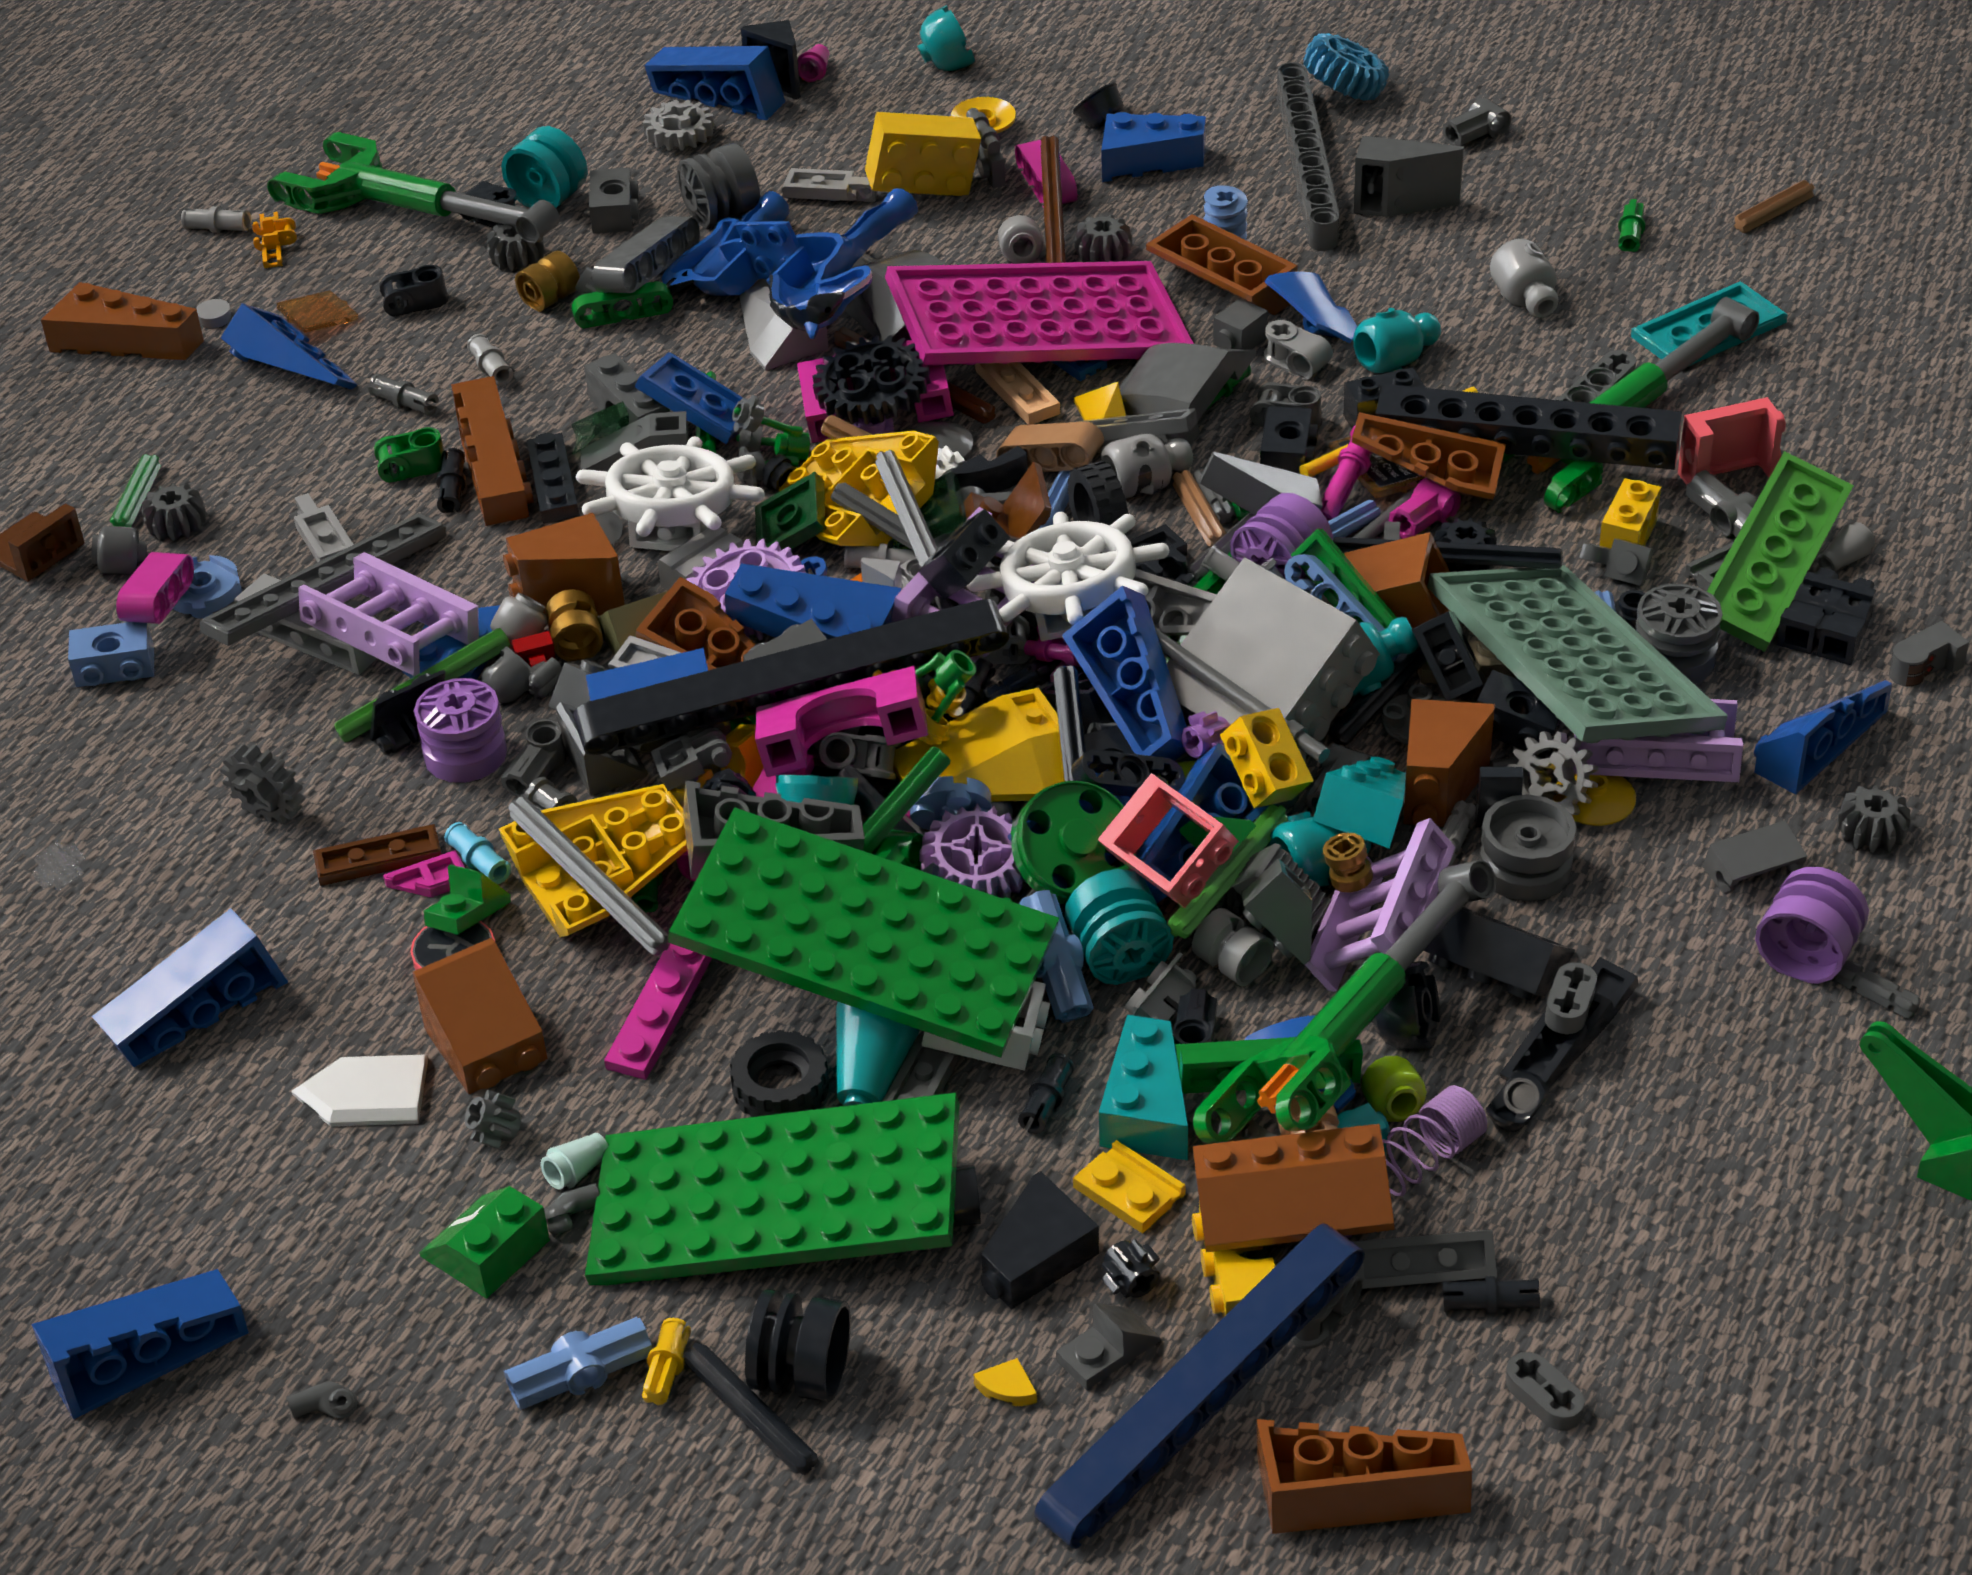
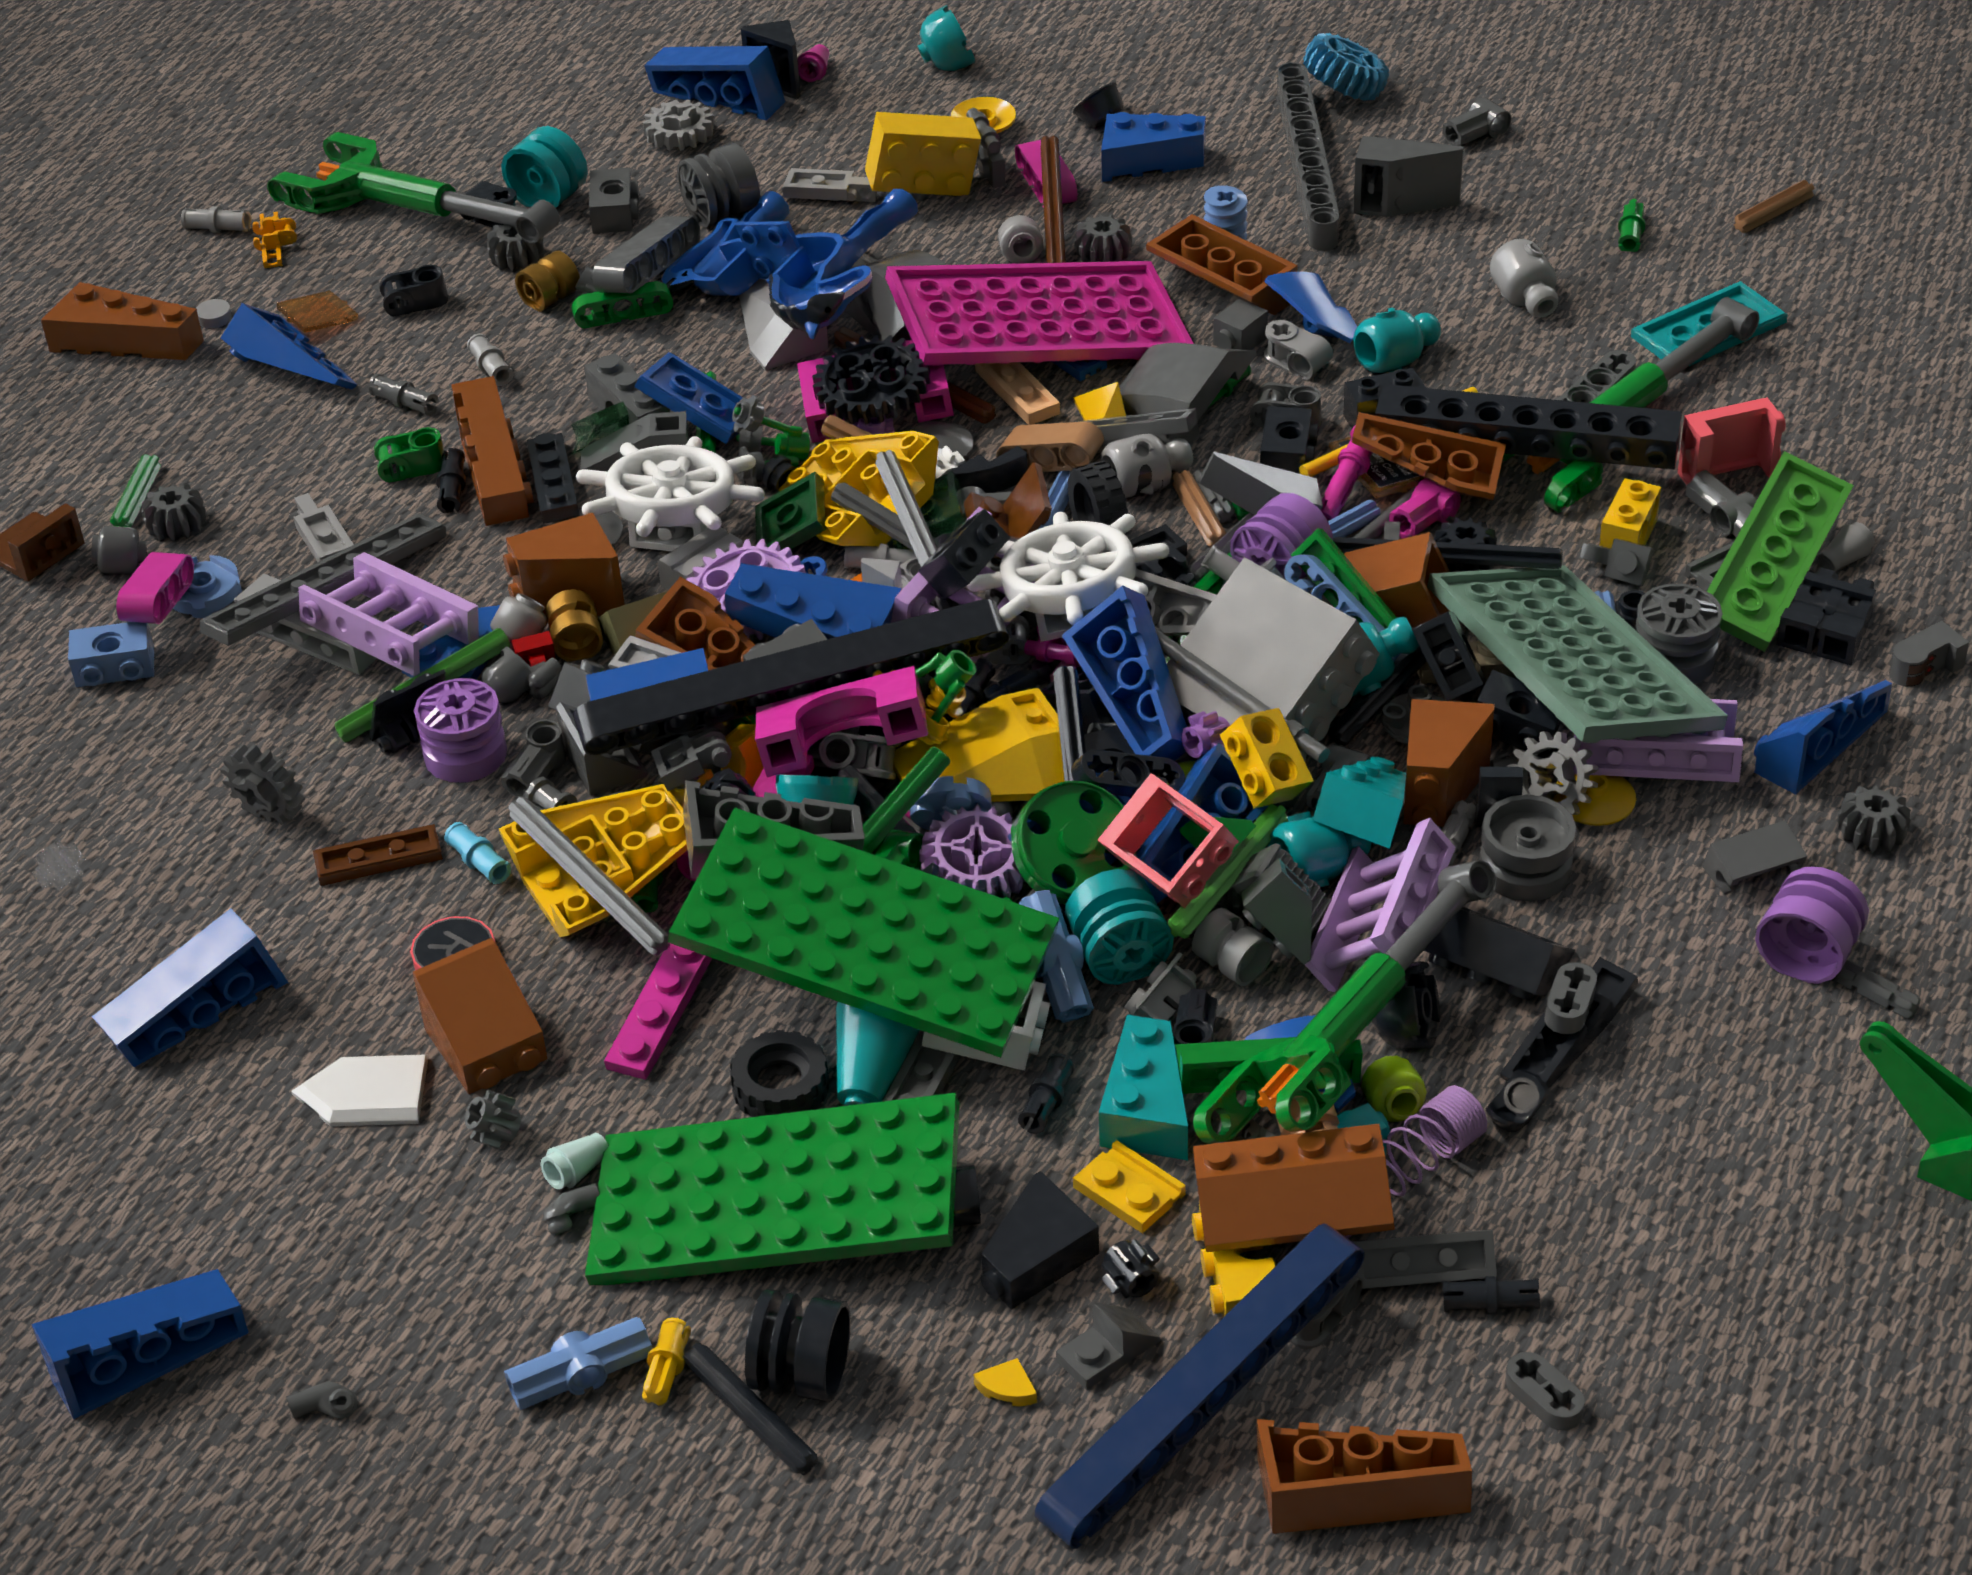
(426, 877): dark pink tile -> none
(469, 901): green slope -> none
(490, 1240): green slope -> none
(1348, 862): pearl gold wheel -> none

